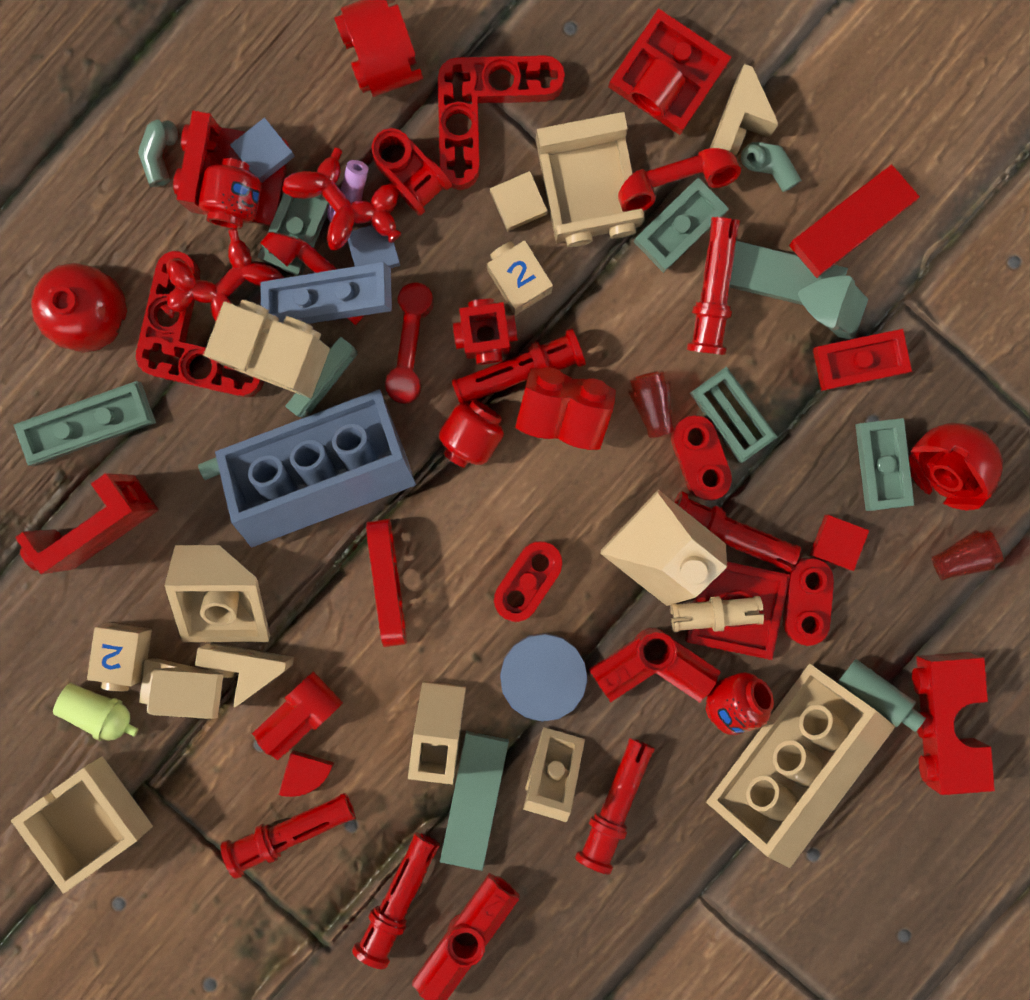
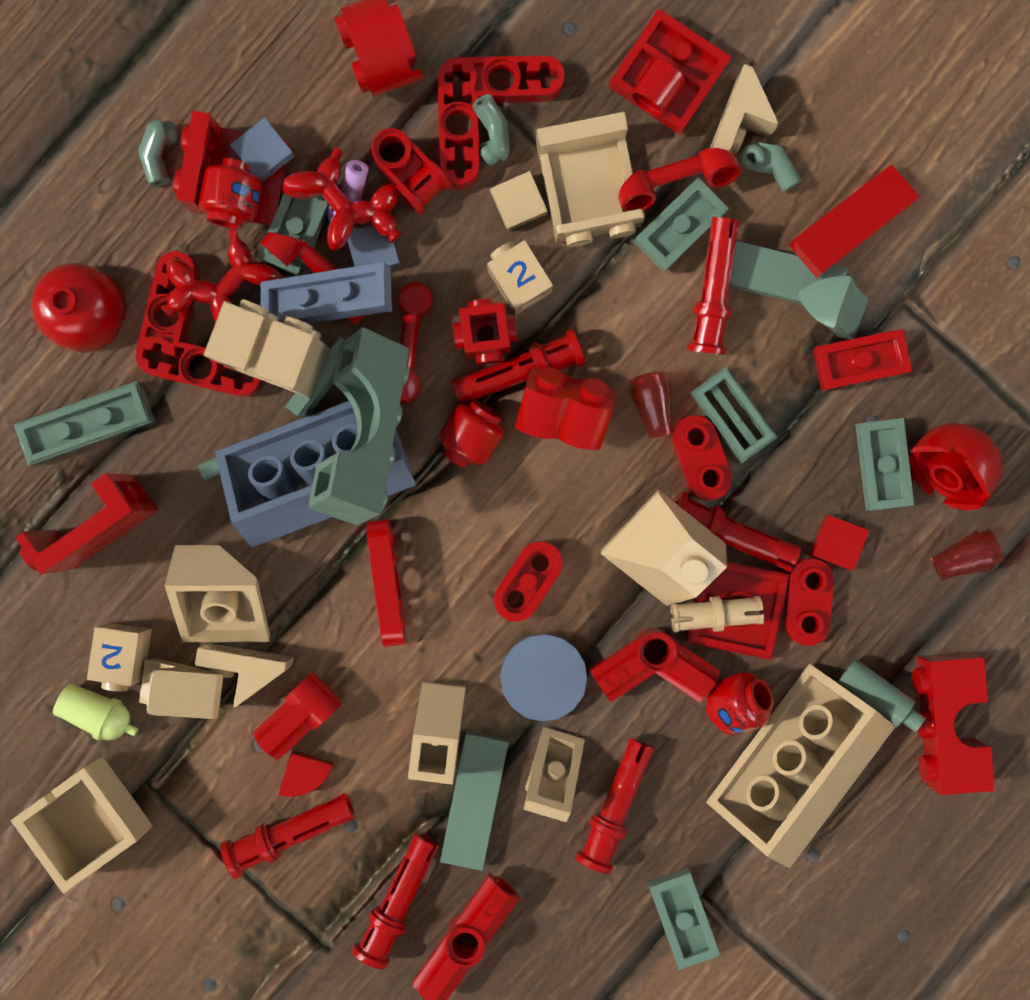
(372, 377): none -> sand green arch
(497, 126): none -> sand green arm
(683, 918): none -> sand green plate

